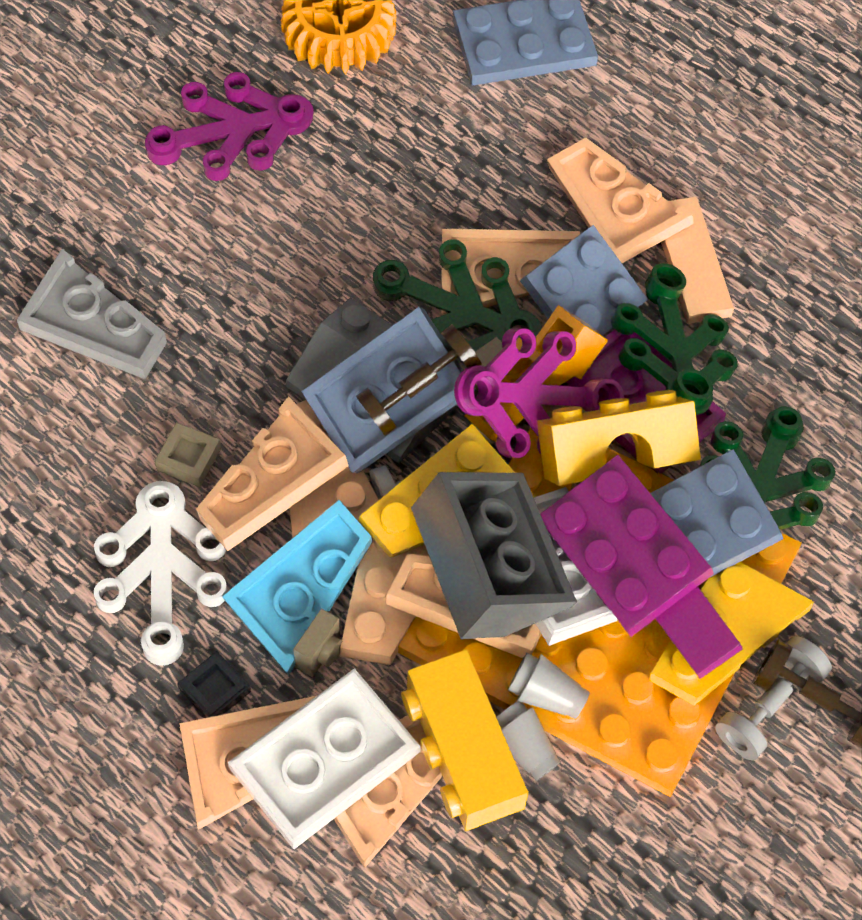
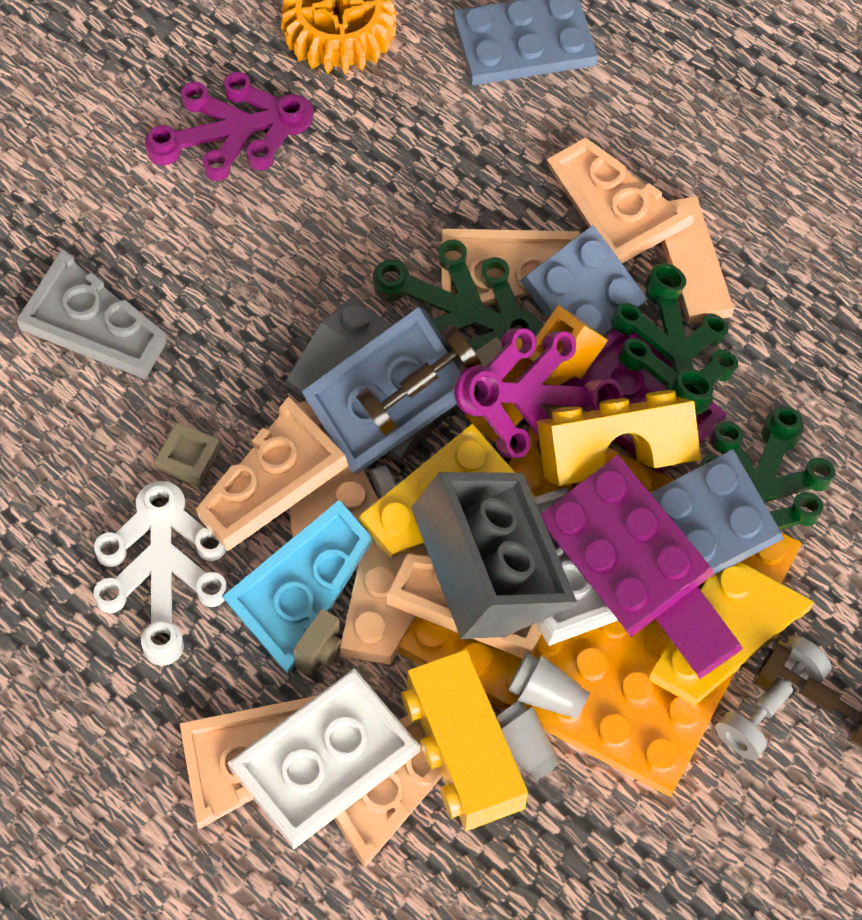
(214, 686): black tile -> none

